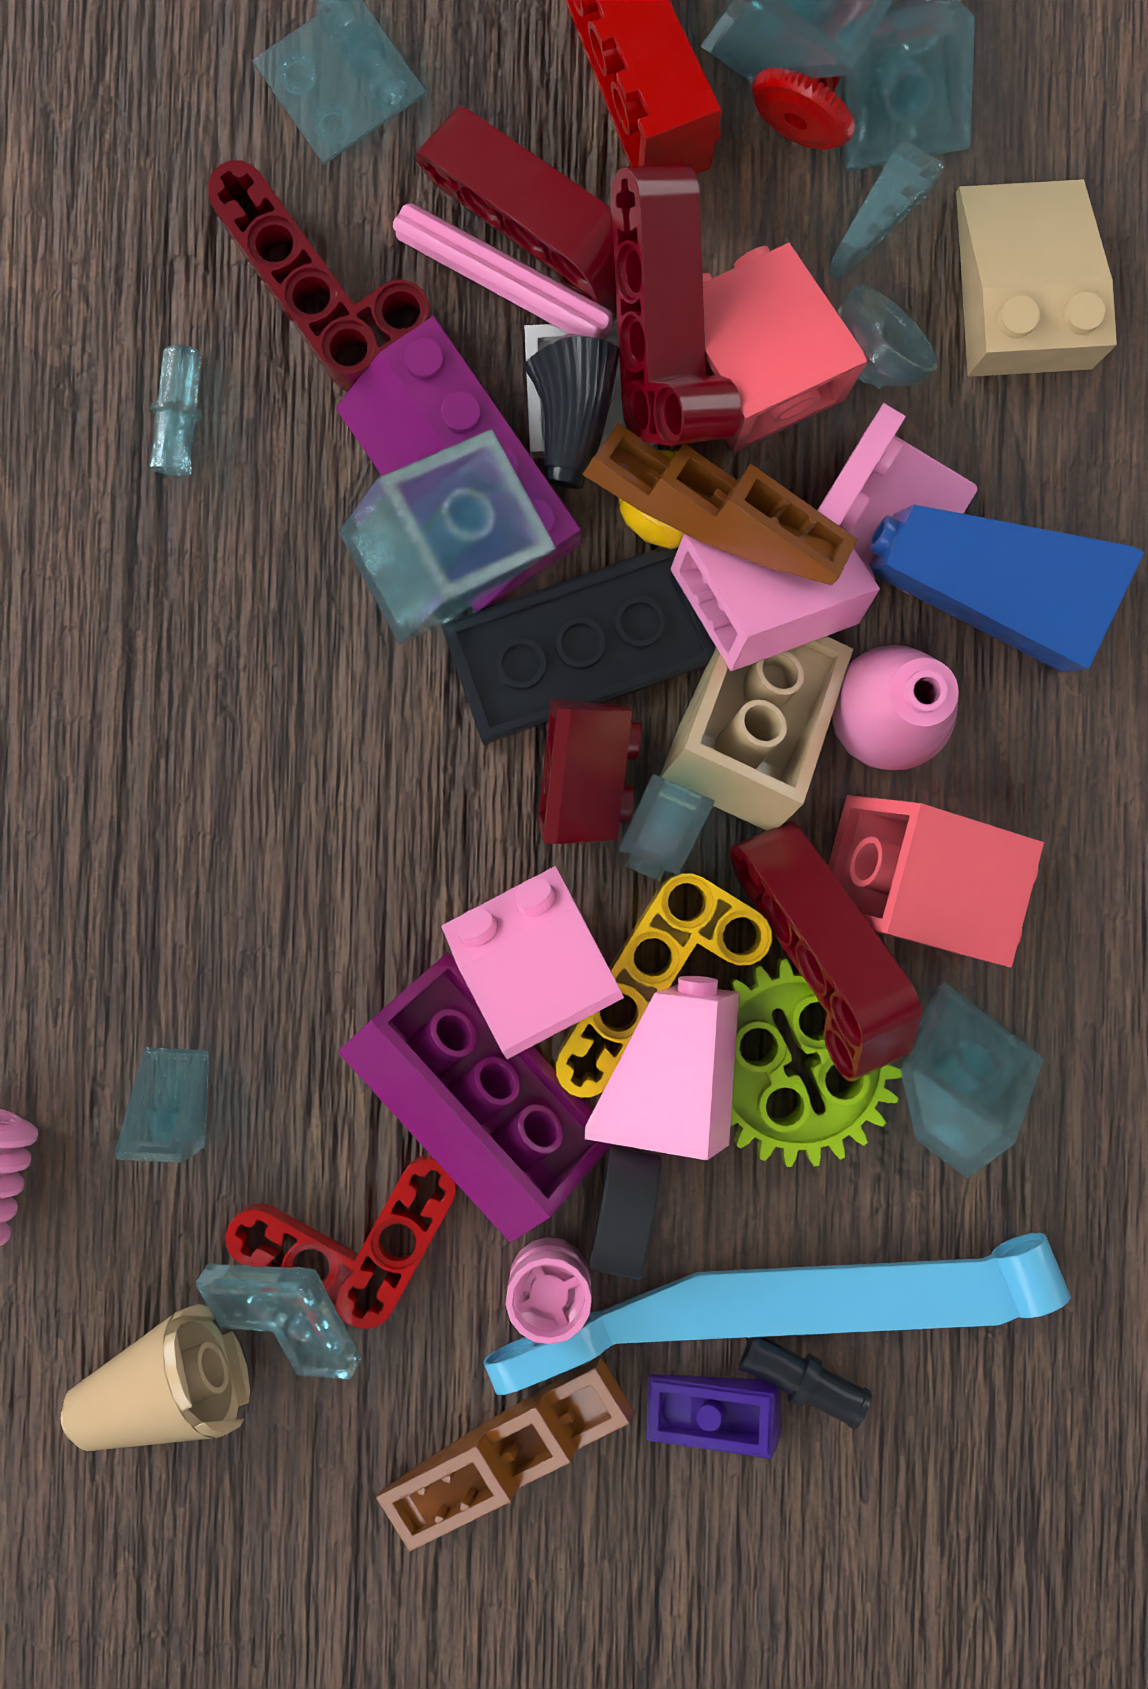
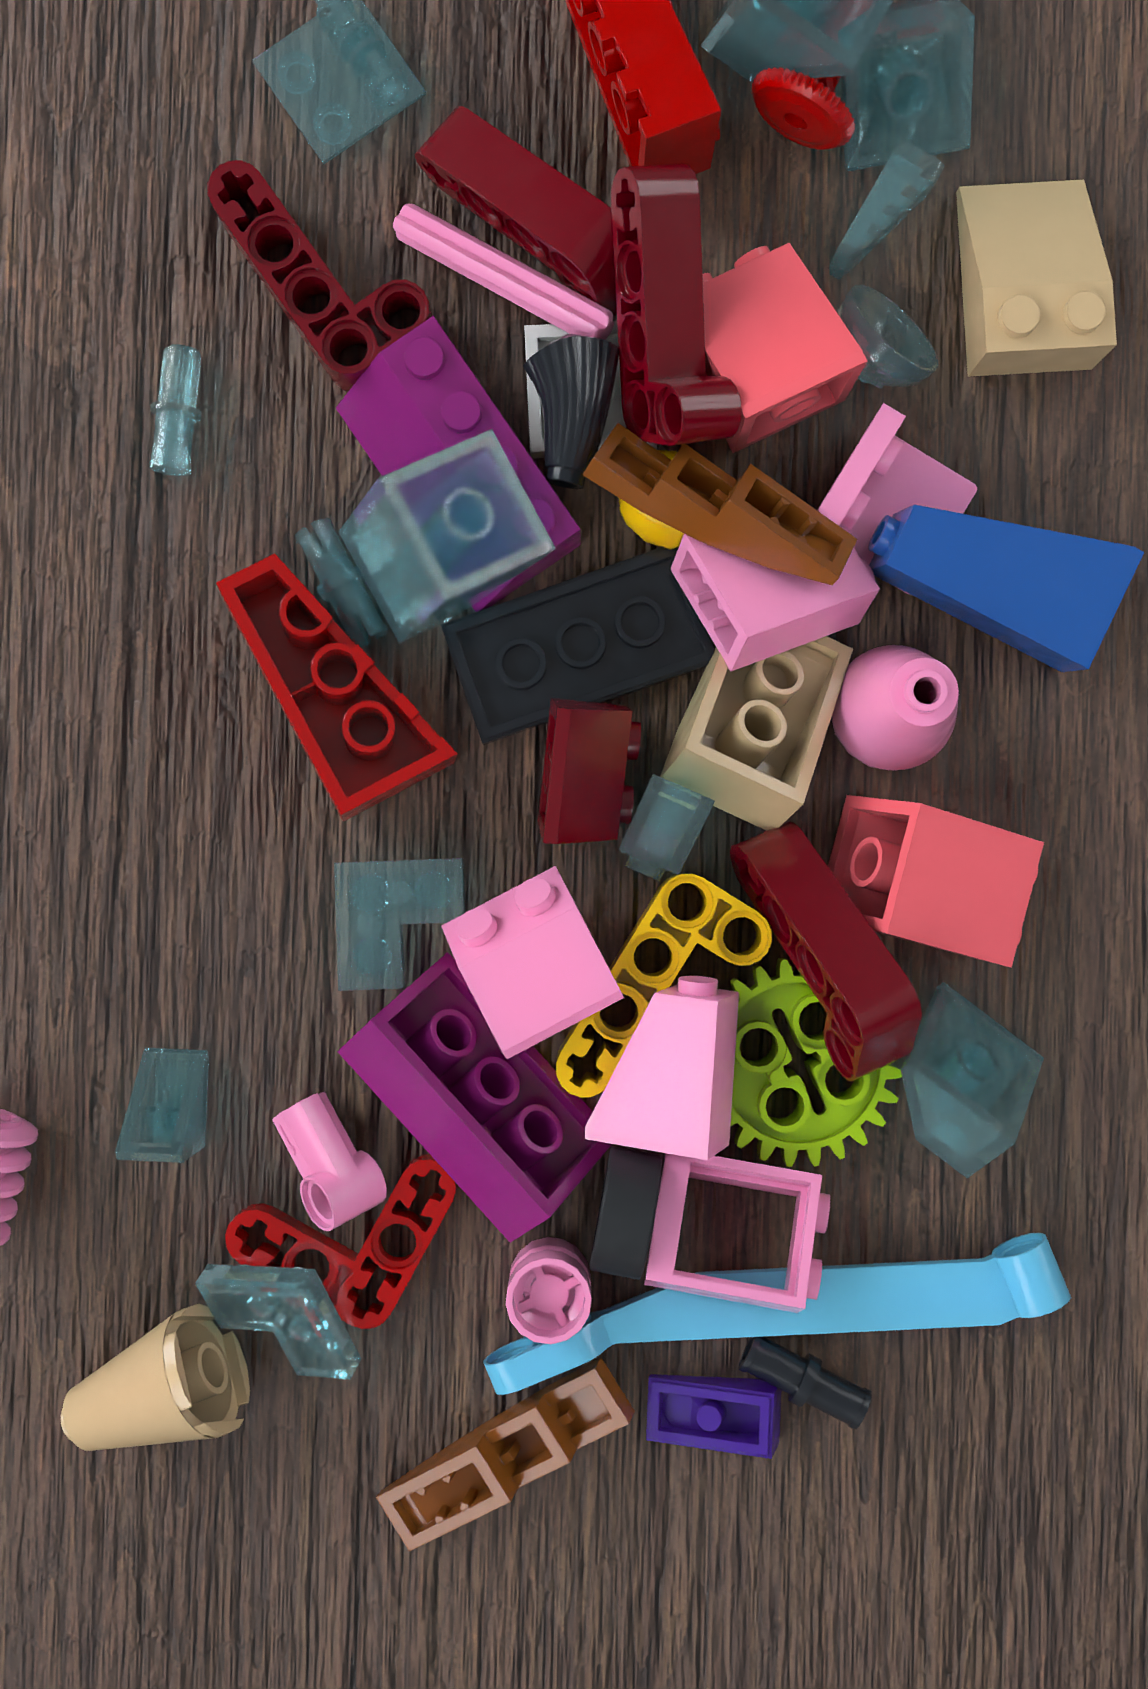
(335, 1176): none -> bright pink piece
(340, 705): none -> red wedge
(341, 582): none -> clear light blue pin
(375, 903): none -> clear light blue plate
(810, 1216): none -> bright pink window

